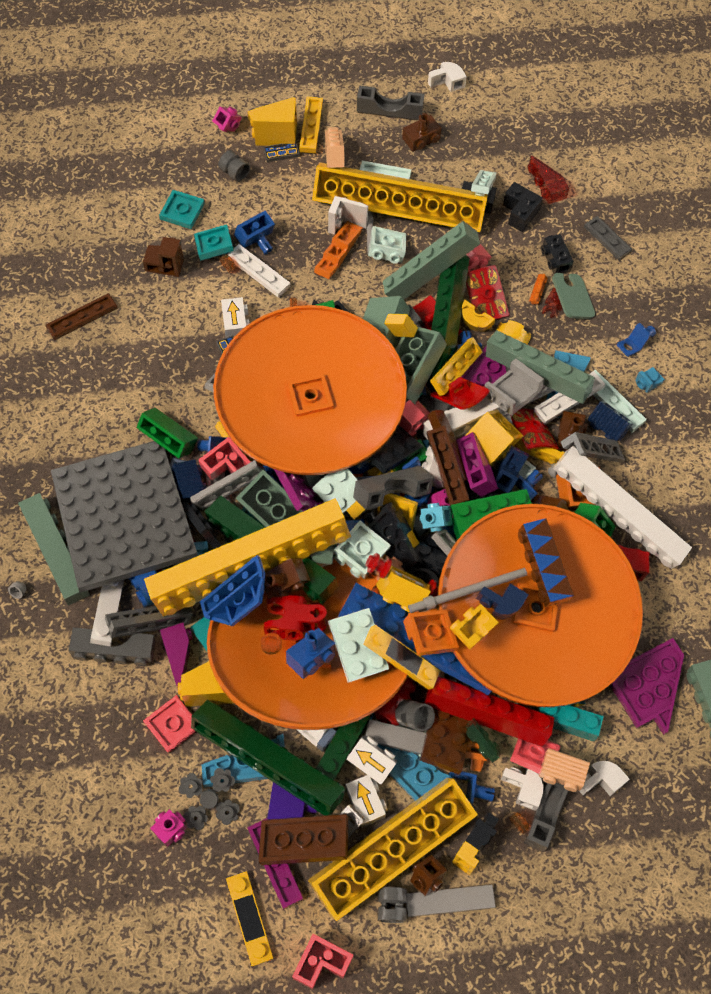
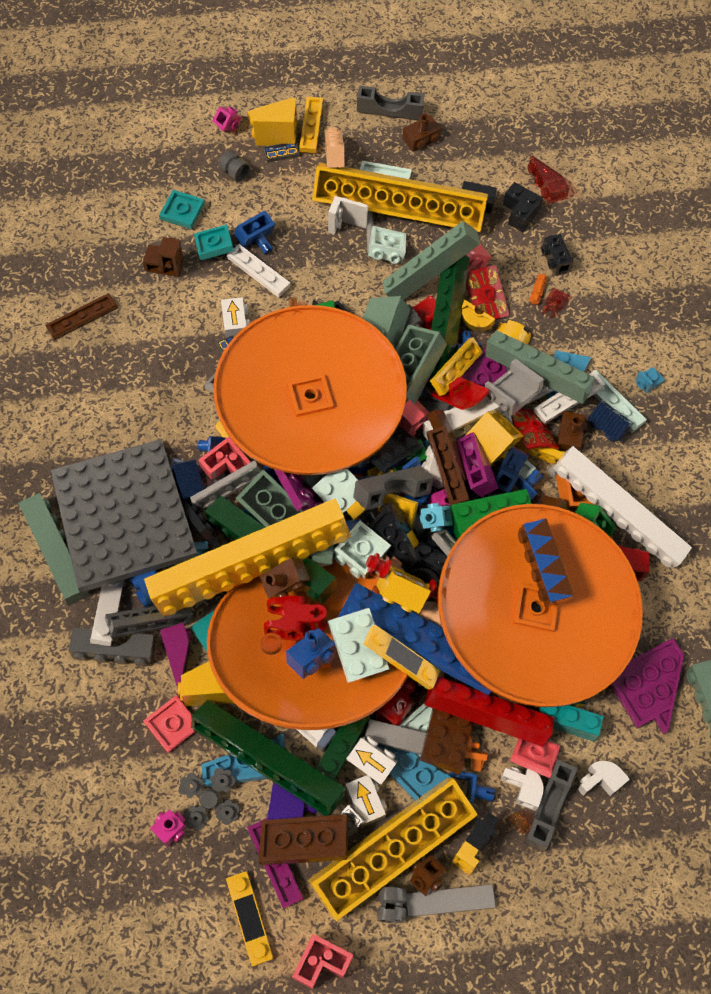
(14, 587): light grey hinge -> none
(167, 432): green brick -> none
(227, 263): clear orange tile -> none
(236, 595): blue wedge -> none
(338, 250): orange slope -> none
(401, 325): yellow piece -> none
(415, 715): dark grey wheel -> none
(428, 632): orange plate -> none
(430, 602): light grey bar -> none
(450, 74): white brick -> none
(474, 626): yellow cylinder -> none
(478, 734): clear green wing -> none
(483, 182): light aqua plate -> none
(505, 605): dark blue brick -> none
(564, 770): light nougat brick -> none
(573, 298): sand green piece -> none
(594, 447): dark grey fence -> none
(608, 238): dark grey tile -> none
(637, 339): blue bracket -> none

